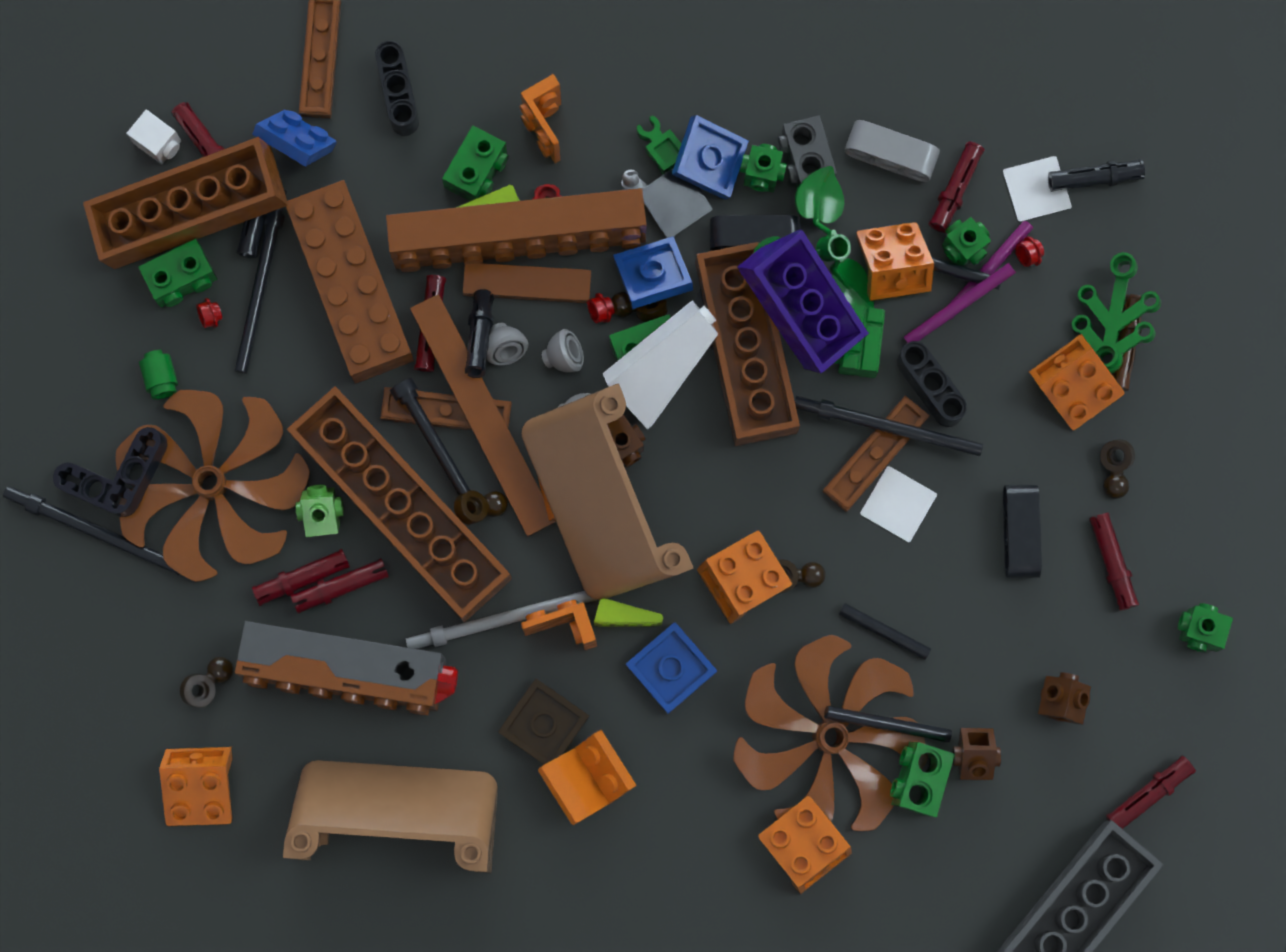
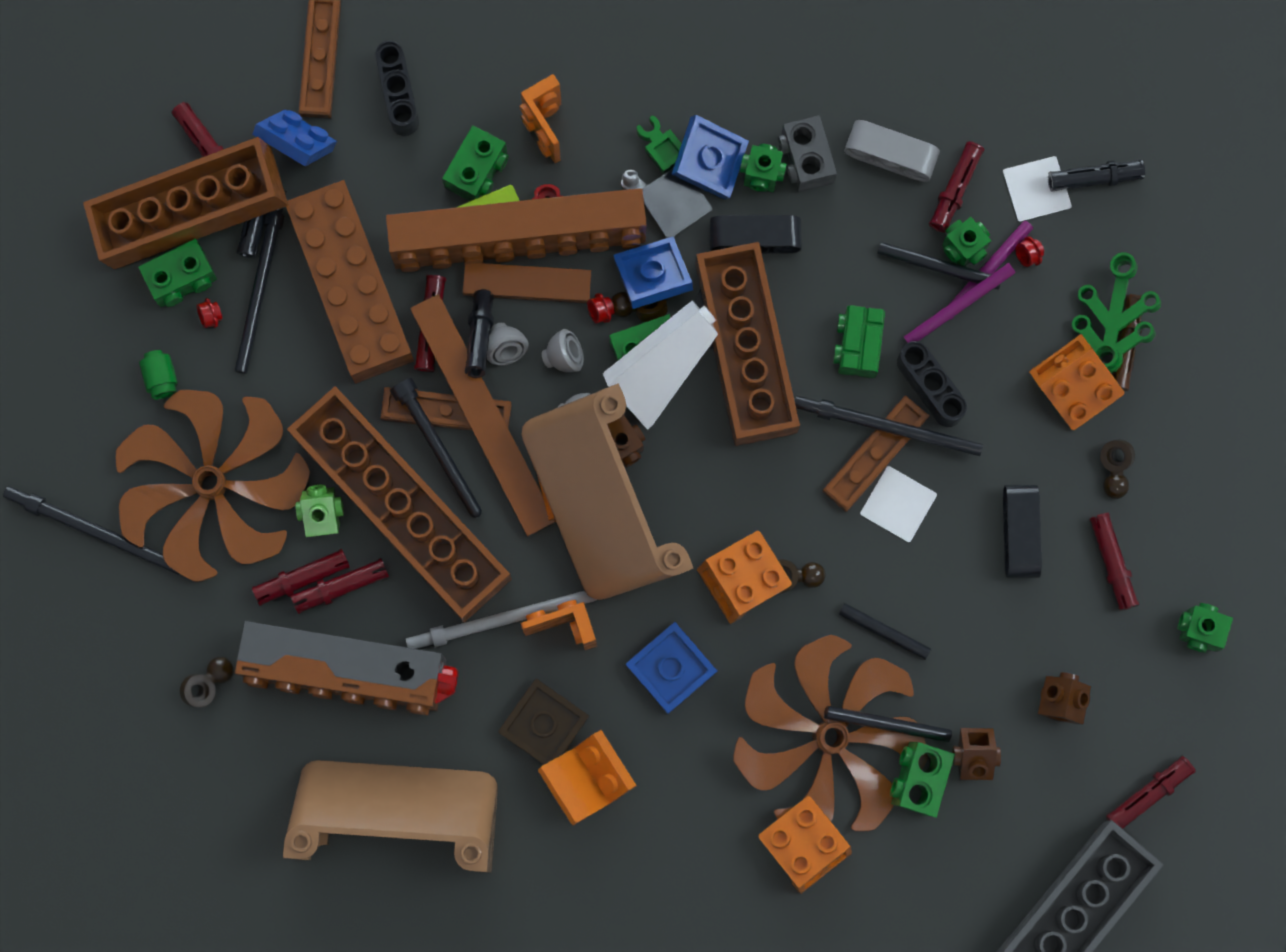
(114, 489): black beam -> none
(154, 137): white brick -> none
(196, 786): orange bracket -> none
(479, 506): dark brown plate -> none
(622, 615): lime slope -> none
(803, 301): dark purple slope -> none
(823, 200): green plant -> none
(896, 261): orange bracket -> none

